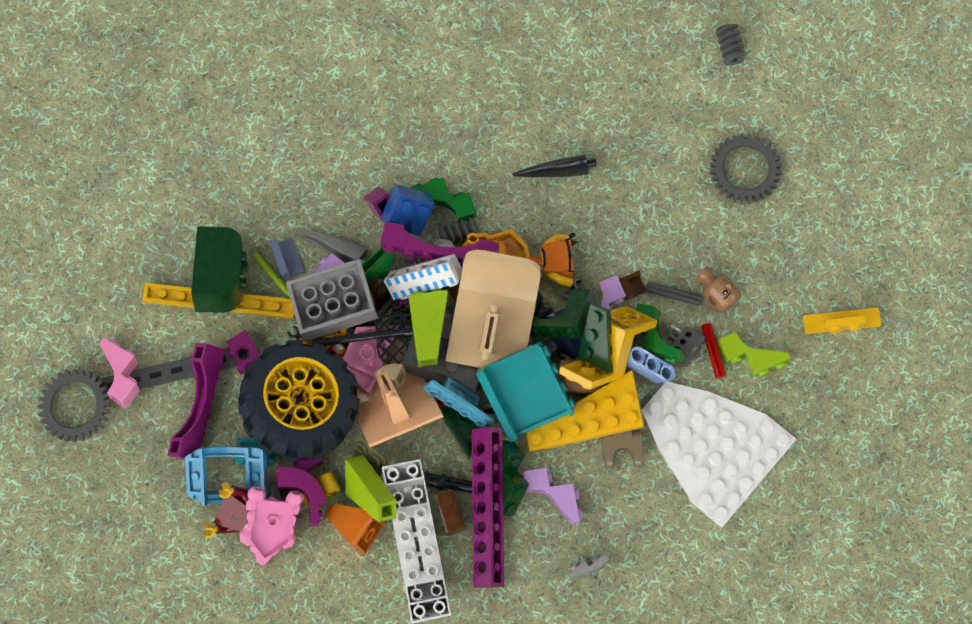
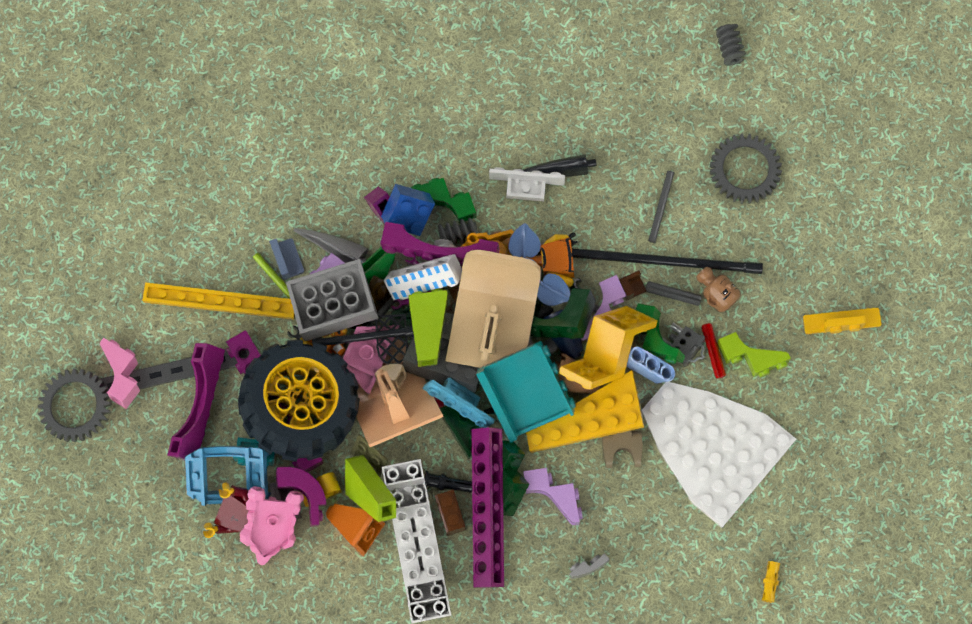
(218, 270): dark green brick -> none
(526, 184): none -> white bracket
(527, 244): none -> medium blue plant
(596, 341): dark green wing -> none
(661, 206): none -> dark grey bar
(746, 267): none -> black piece
(771, 581): none -> yellow pin

